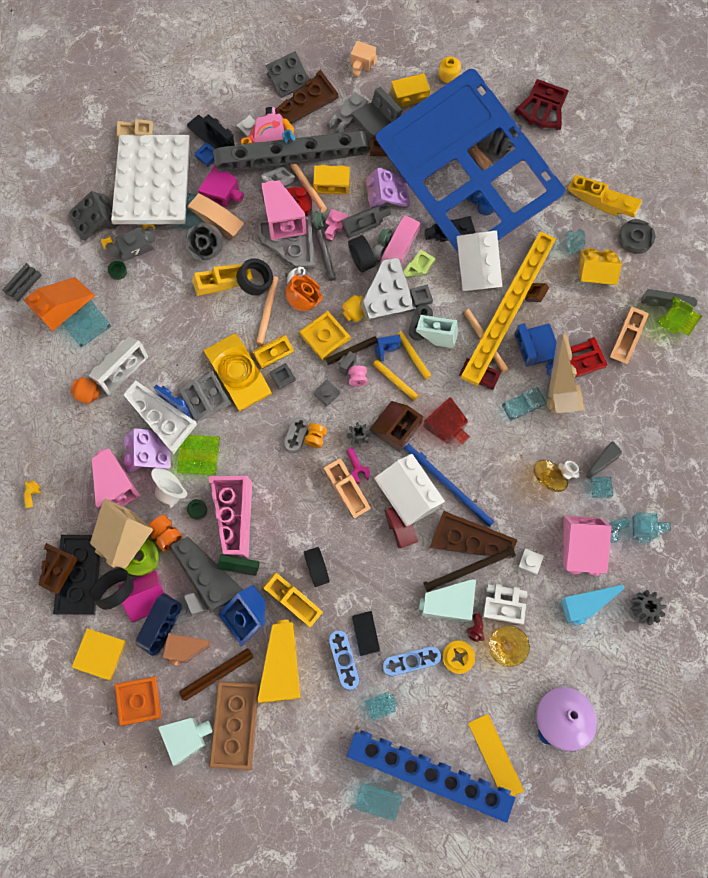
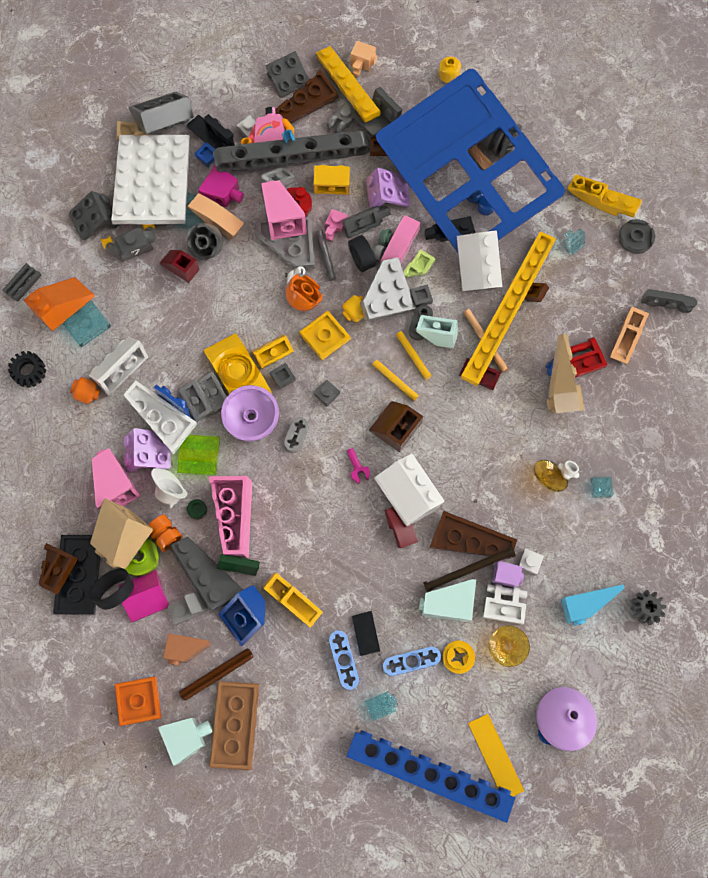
(19, 362): none -> black tyre
(30, 489): yellow plate -> none
(98, 654): yellow tile -> none
(117, 270): dark green tile -> none
(158, 624): dark blue beam -> none
(162, 112): none -> slope
(180, 264): none -> dark red slope
(218, 279): yellow slope -> none
(245, 402): none -> lavender dish
(261, 267): black tyre -> none
(267, 310): light nougat bar -> none
(280, 670): yellow slope -> none
(308, 187): light nougat bar -> none
(315, 435): light orange wheel -> none
(316, 566): black tyre -> none
(318, 220): sand green plate -> none
(346, 362): flat silver plate -> none
(346, 487): light nougat slope -> none
(348, 84): none -> yellow plate
(357, 376): bright pink wheel -> none
(358, 347): dark brown bar -> none
(359, 439): dark grey gear -> none
(378, 801): clear light blue panel -> none
(388, 344): blue bracket -> none
(410, 90): yellow brick -> none
(421, 458): blue bar -> none
(447, 423): clear red torso -> none
(476, 632): dark red plate -> none
(507, 574): none -> lavender brick
(524, 404): clear light blue slope -> none
(536, 343): blue bracket -> none
(547, 96): dark red plate -> none
(586, 544): bright pink slope -> none
(599, 266): yellow slope -> none
(608, 456): dark grey slope -> none
(616, 526): clear light blue arm -> none
(647, 526): clear light blue brick -> none
(680, 317): clear neon green piece -> none

